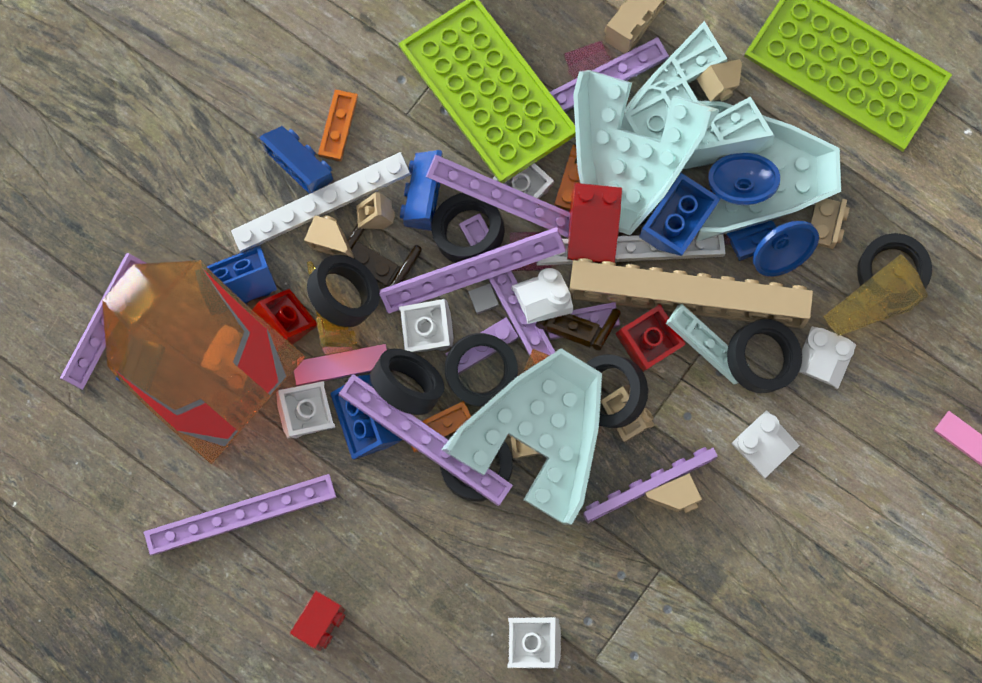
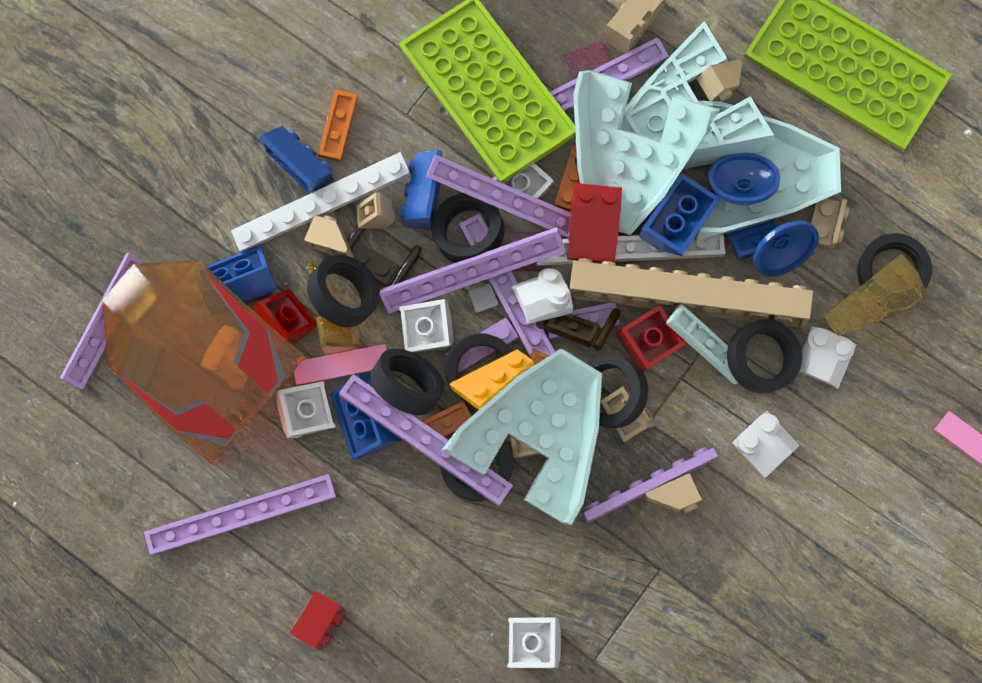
(490, 379): none -> light orange wing

